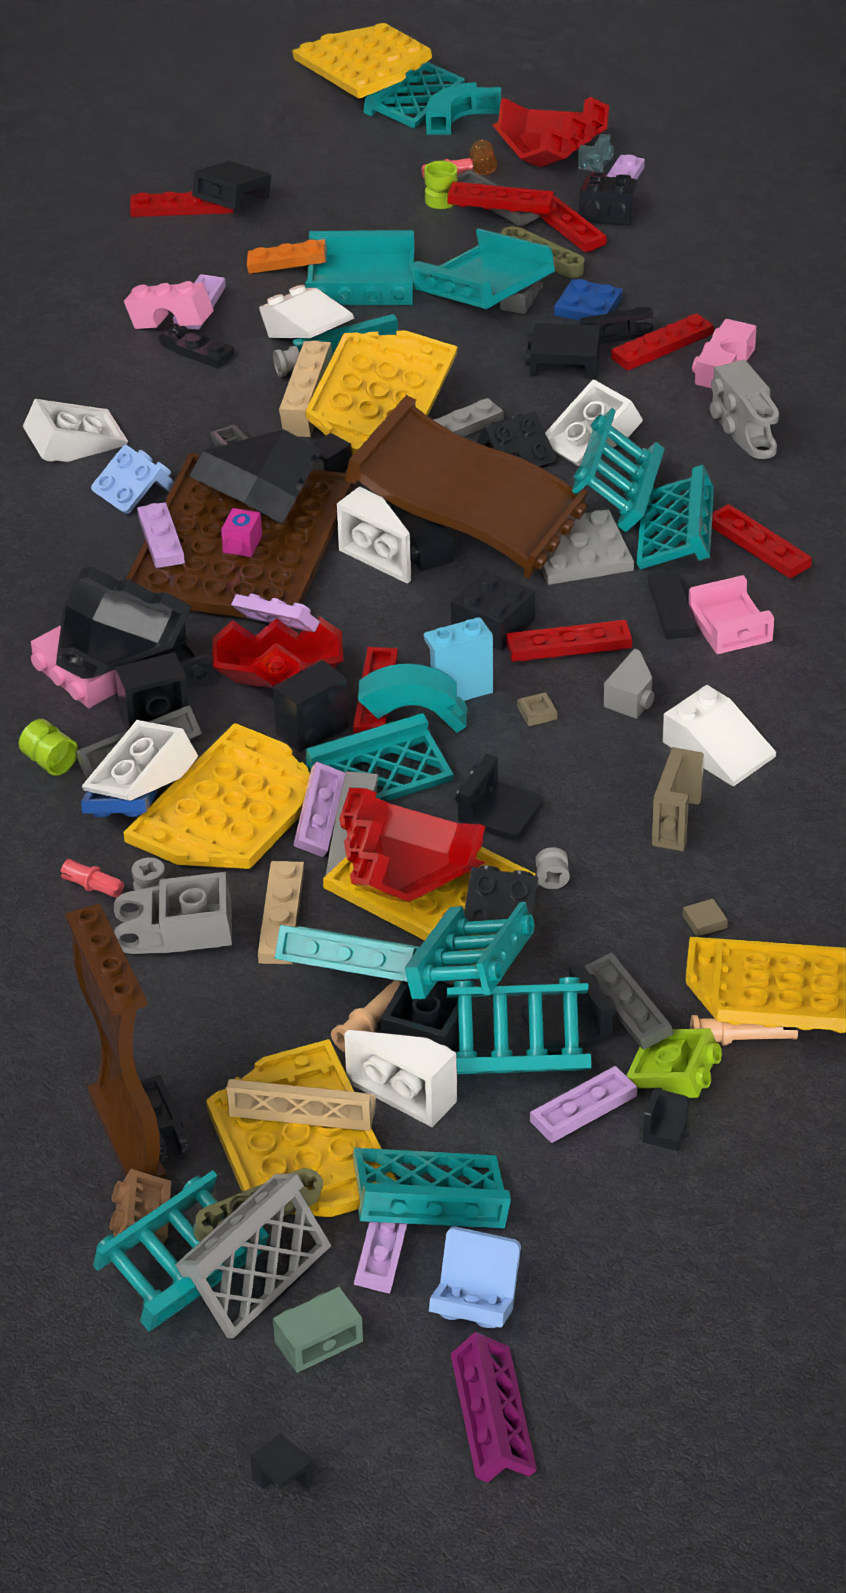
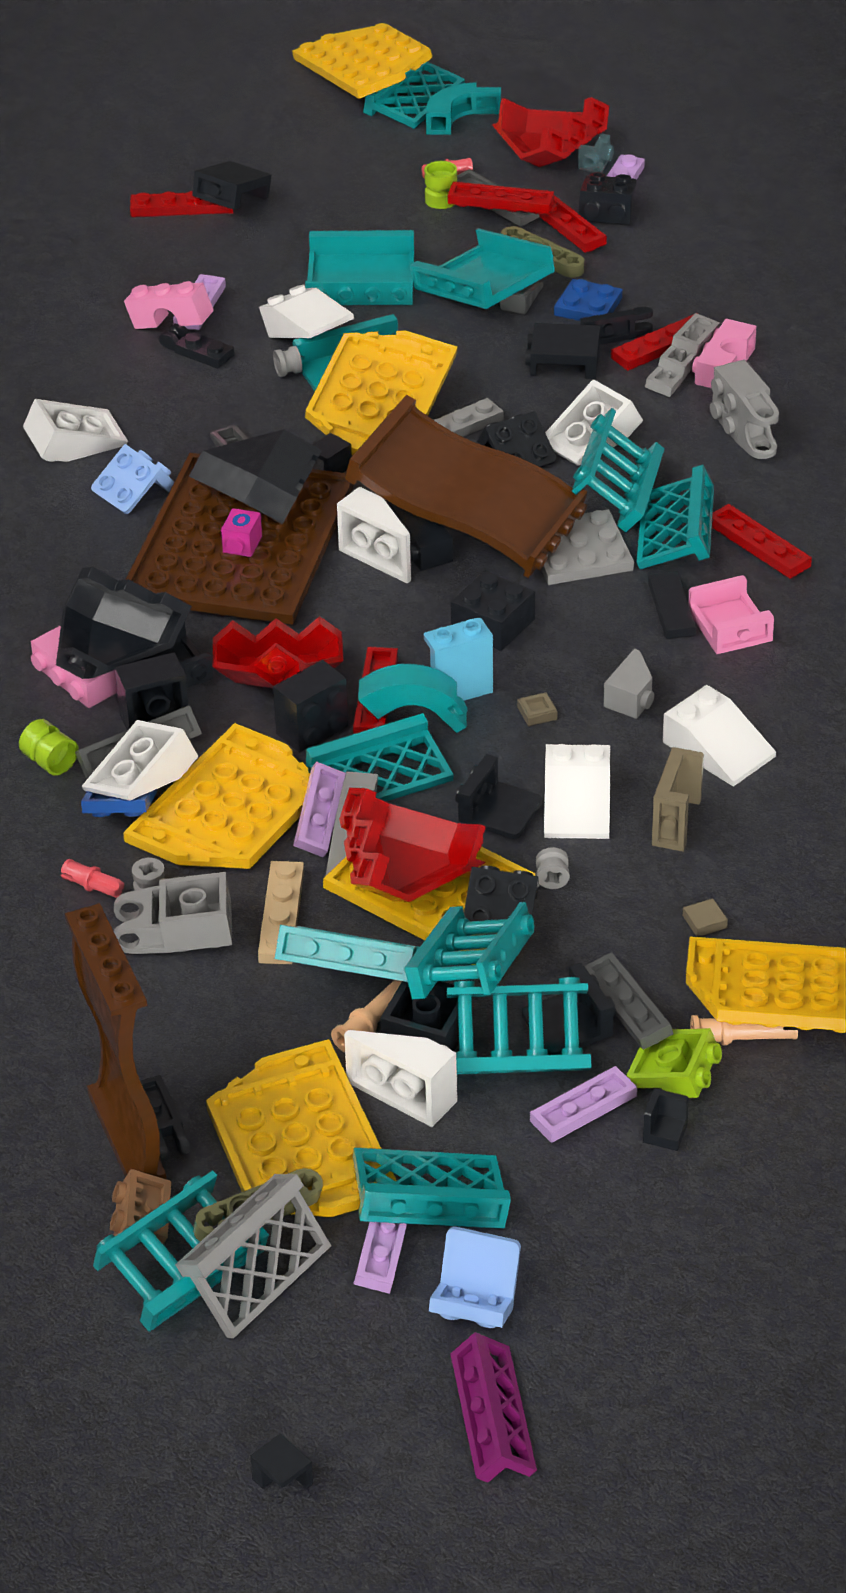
(160, 535): lavender plate -> none
(259, 609): lavender plate -> none
(286, 256): orange plate -> none
(301, 1105): tan fence -> none
(303, 382): tan brick -> none
(317, 1329): sand green brick -> none
(483, 157): clear orange wheel -> none
(569, 640): red plate -> none
(577, 791): none -> white slope
(679, 357): none -> light grey slope

